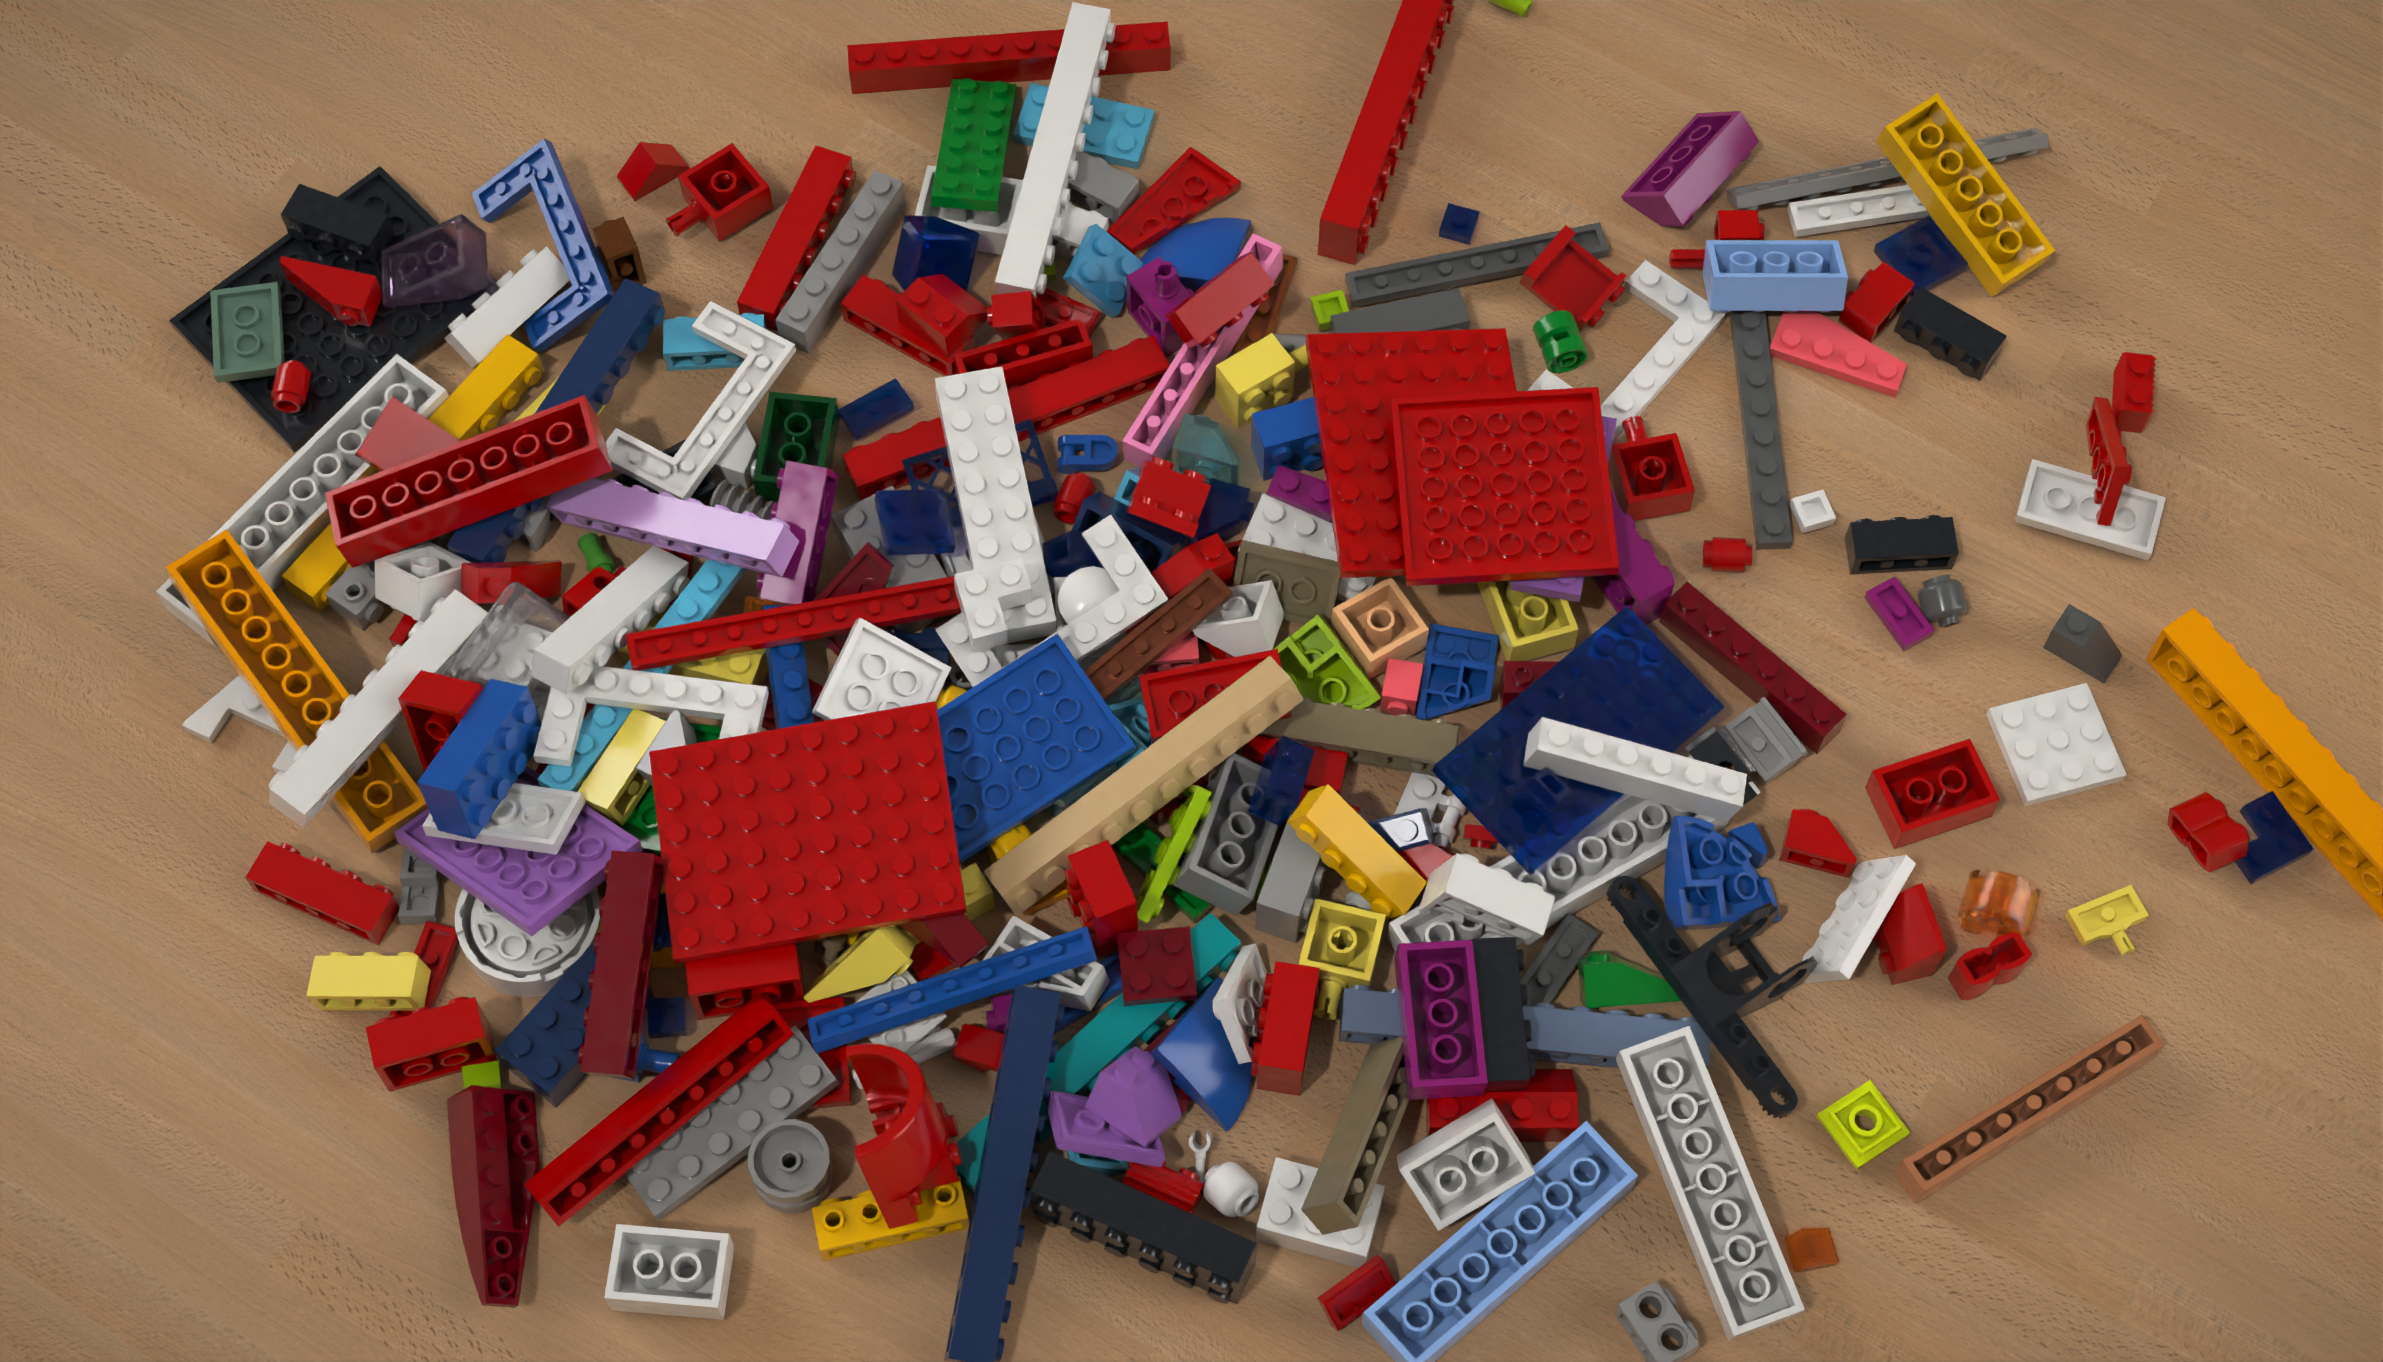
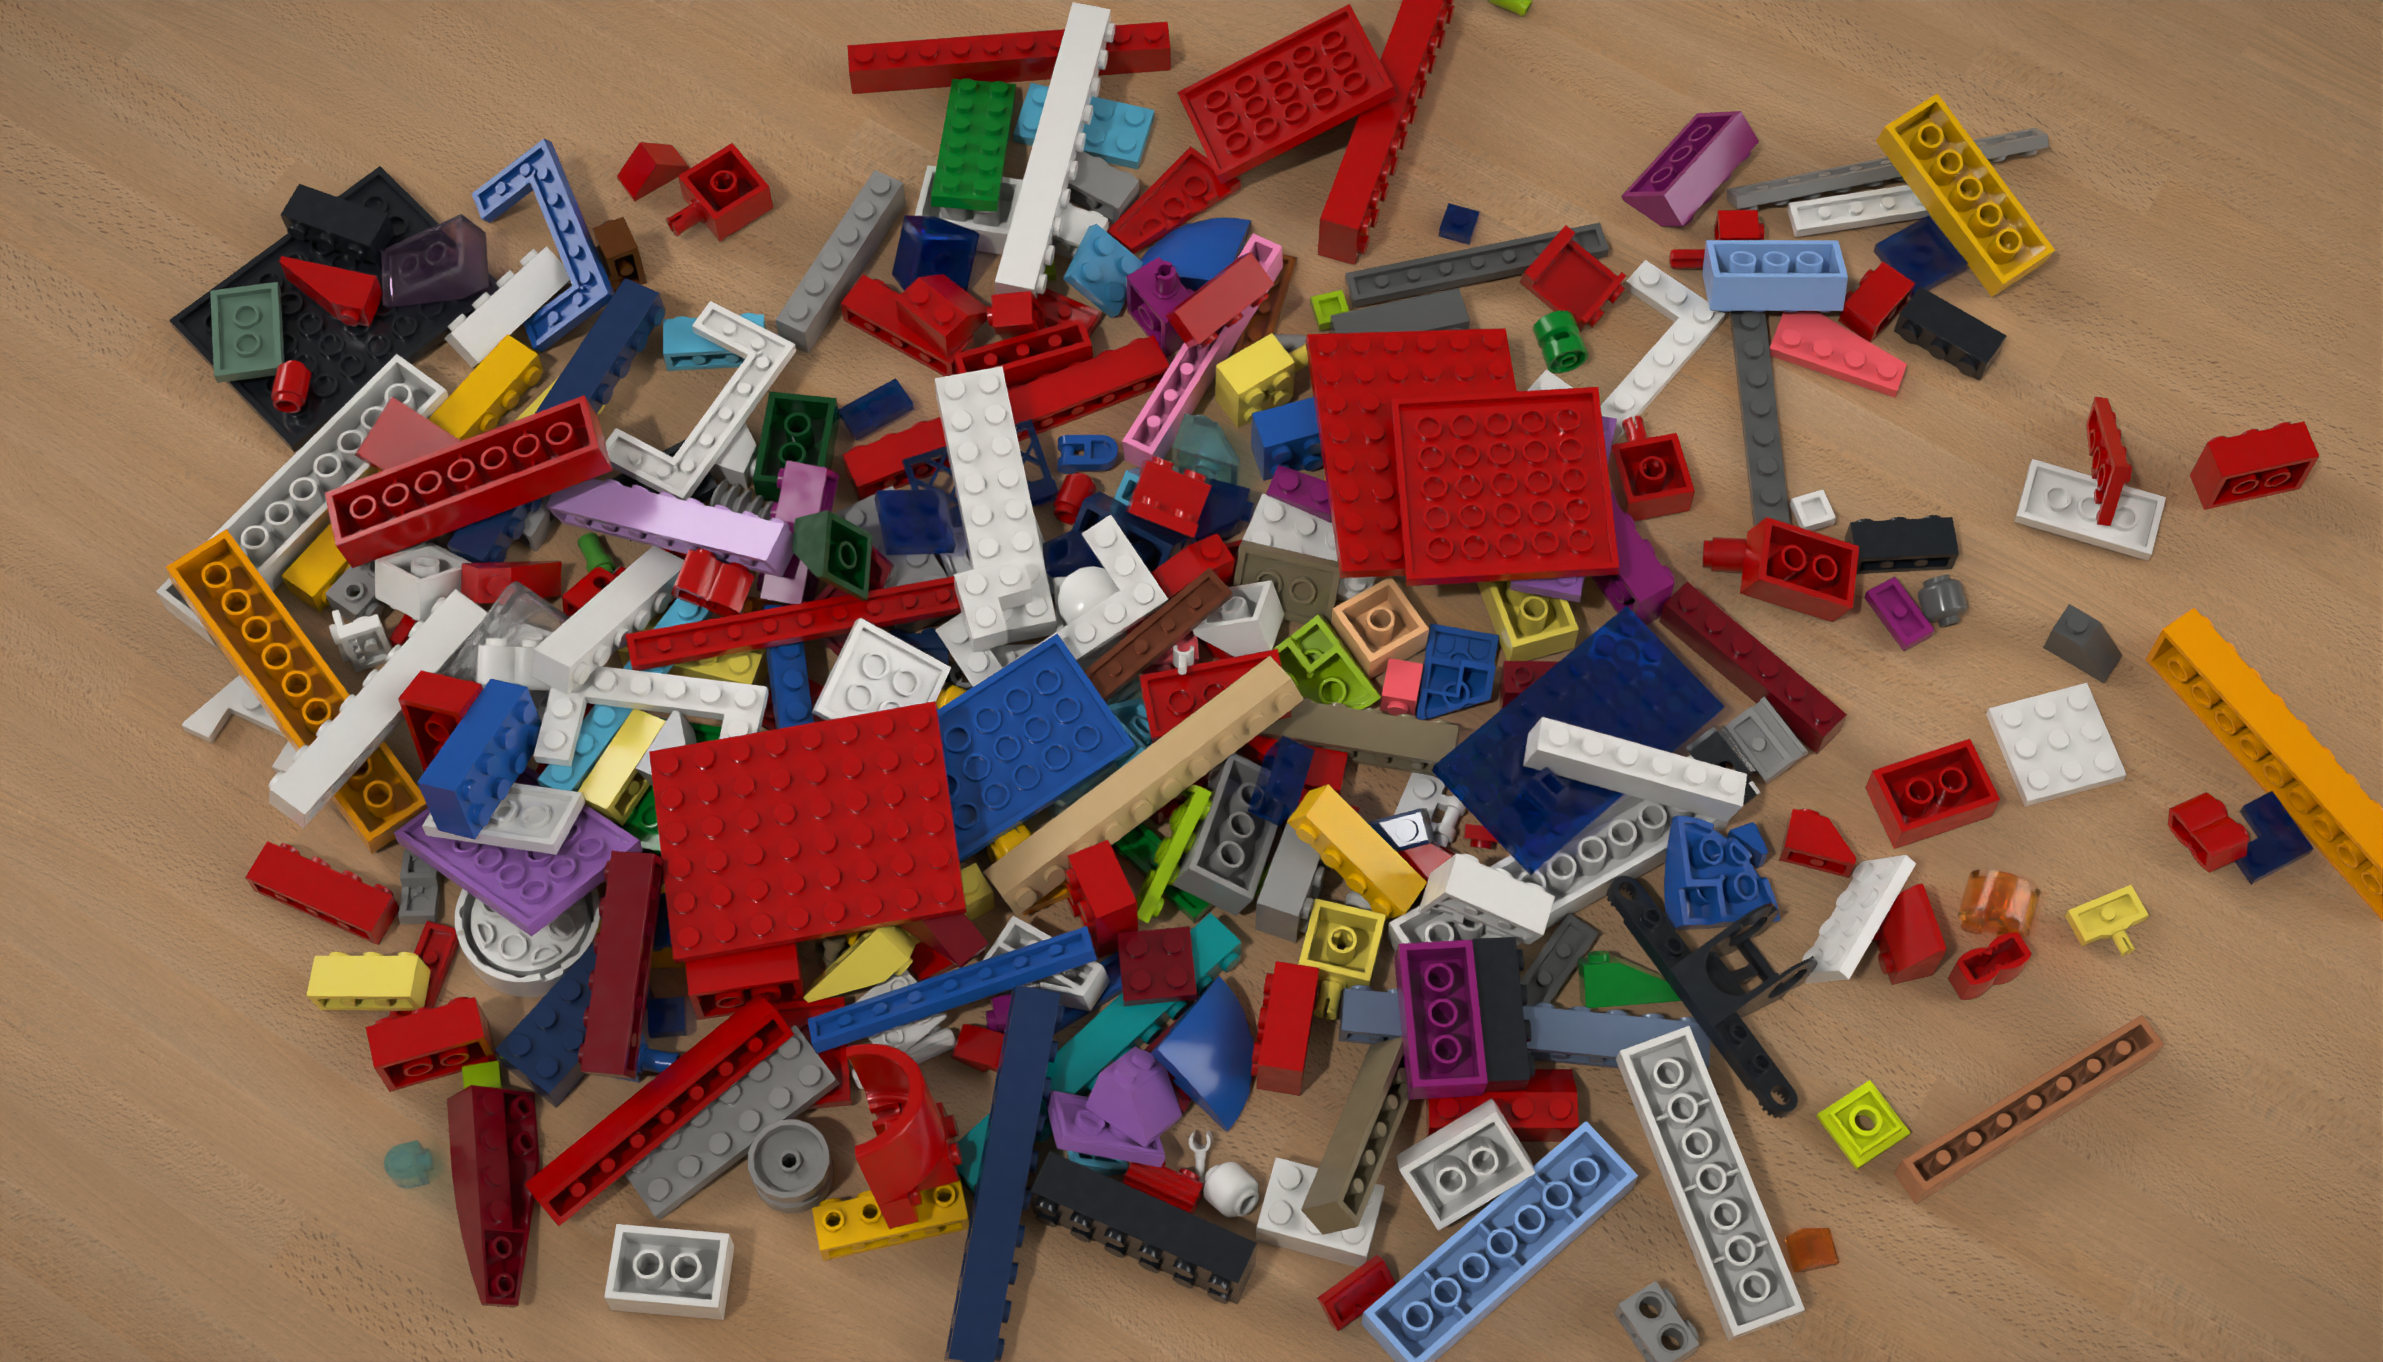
(361, 641): none -> white bracket
(409, 1164): none -> clear light blue plate
(507, 663): none -> white brick
(713, 584): none -> red brick
(798, 234): red brick -> none
(835, 551): none -> dark green slope
(1183, 659): none -> white hand
(1239, 998): white wing -> none
(1286, 93): none -> red plate
(1799, 569): none -> red brick
(2133, 391): red brick -> none
(2254, 464): none -> red brick

